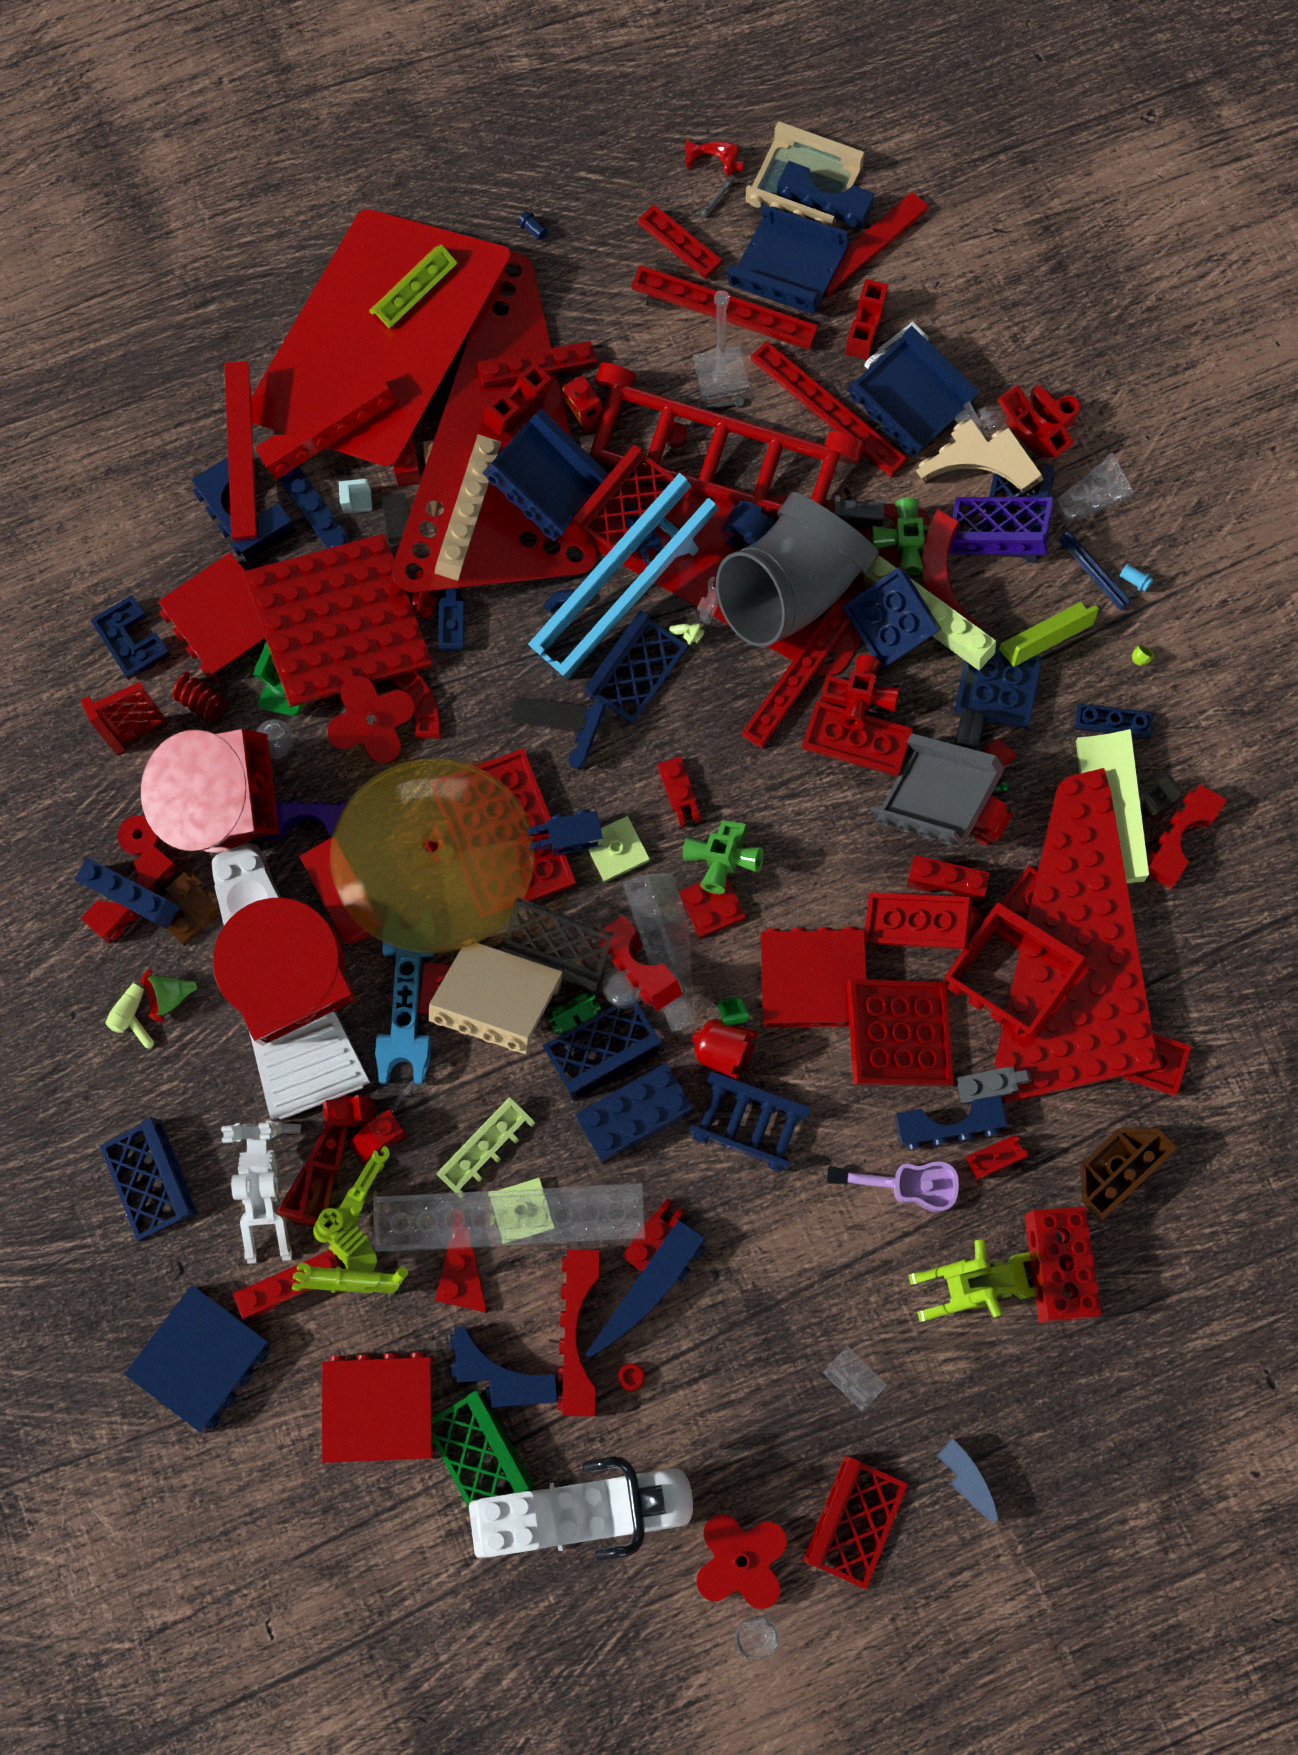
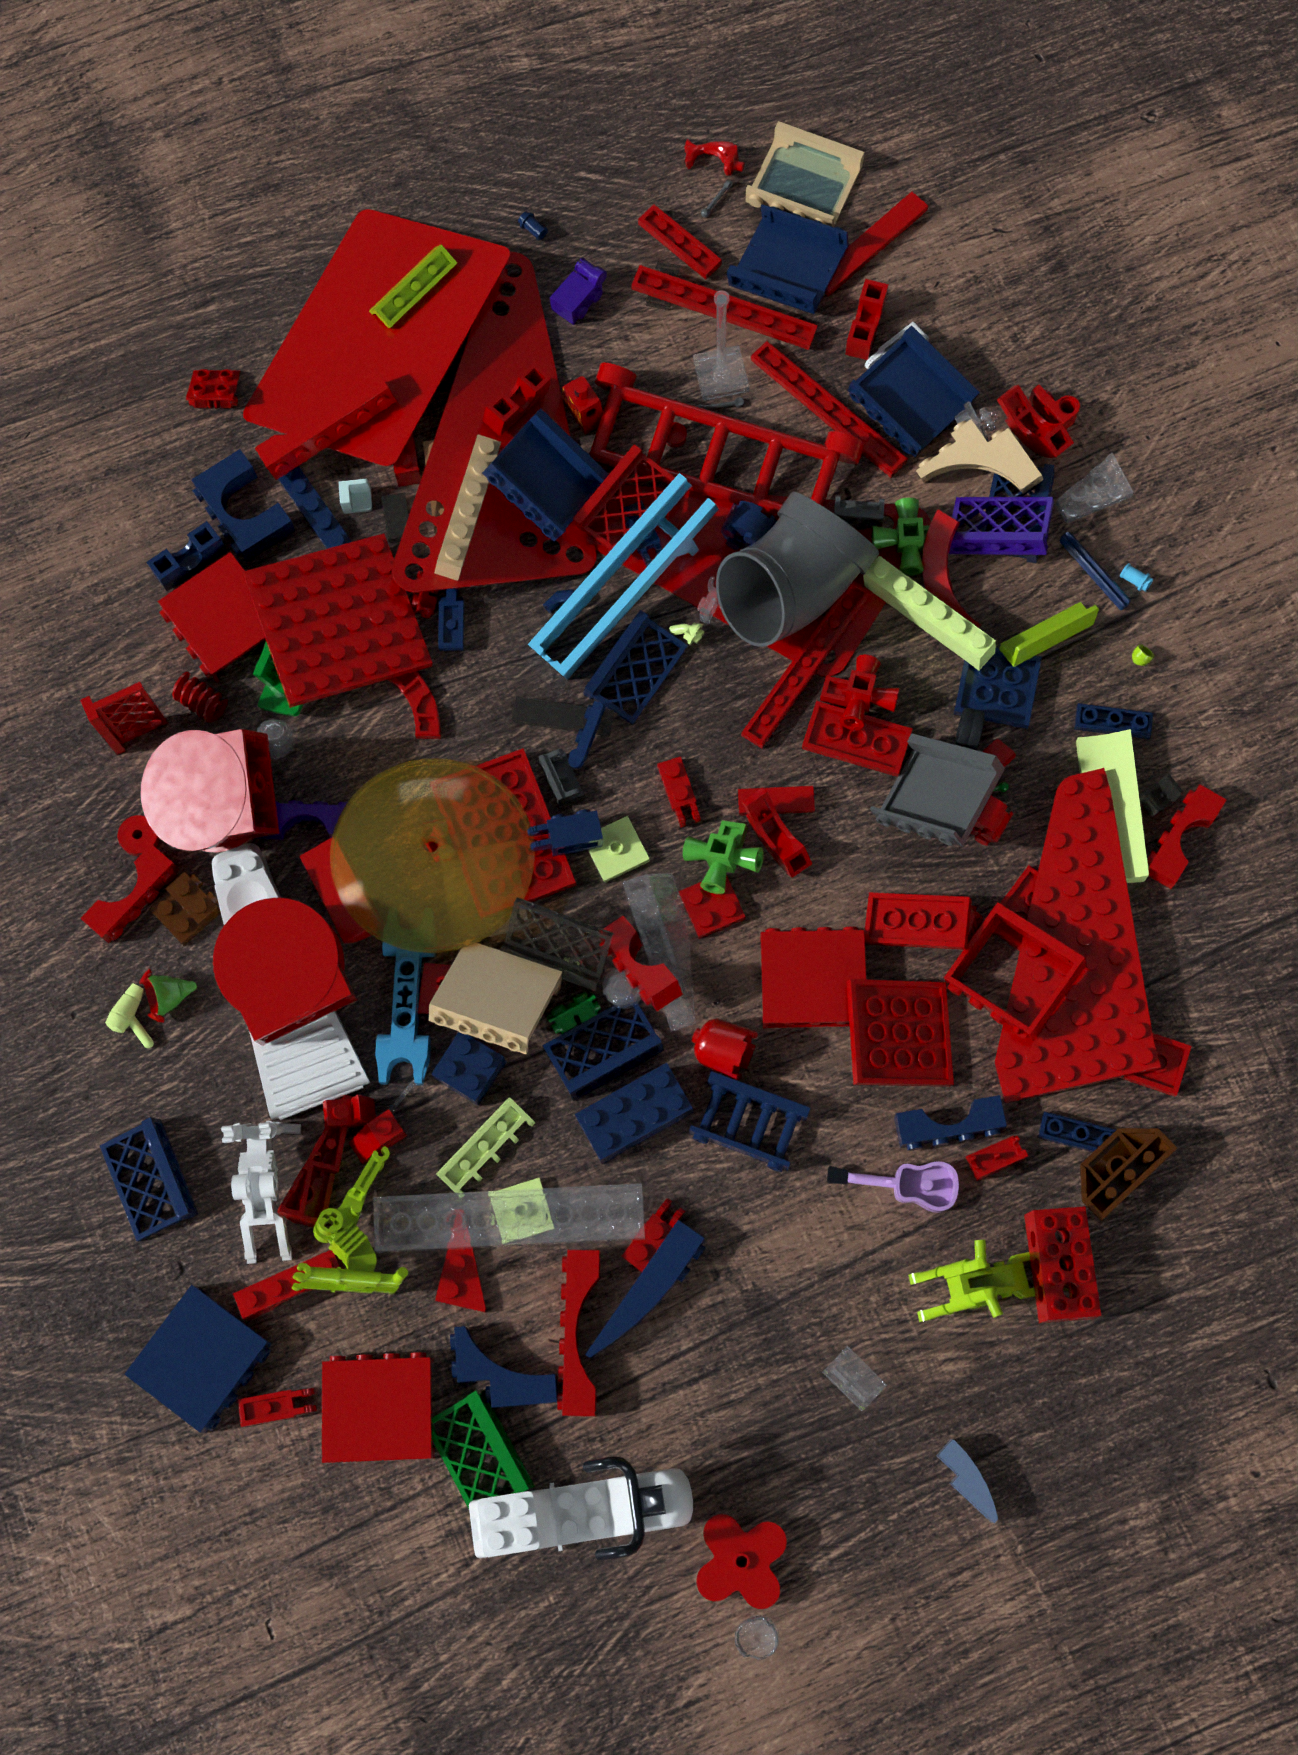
(112, 629): dark blue plate -> none
(127, 893): dark blue arch -> none
(201, 549): none -> dark blue arch
(215, 386): none -> red hinge
(240, 451): red tile -> none
(273, 1407): none -> red hinge
(352, 727): red plant -> none
(469, 1068): none -> dark blue brick
(550, 360): red plate -> none
(561, 777): none -> dark grey hinge
(578, 291): none -> dark purple hinge
(631, 1377): red tile -> none
(733, 1011): green tile -> none
(774, 834): none -> red arch
(785, 799): none -> red tile
(831, 1518): red fence -> none
(848, 206): dark blue arch -> none
(891, 617): dark blue plate -> none
(932, 874): red arch -> none
(991, 1083): dark grey hinge -> none
(1063, 1131): none -> dark blue tile

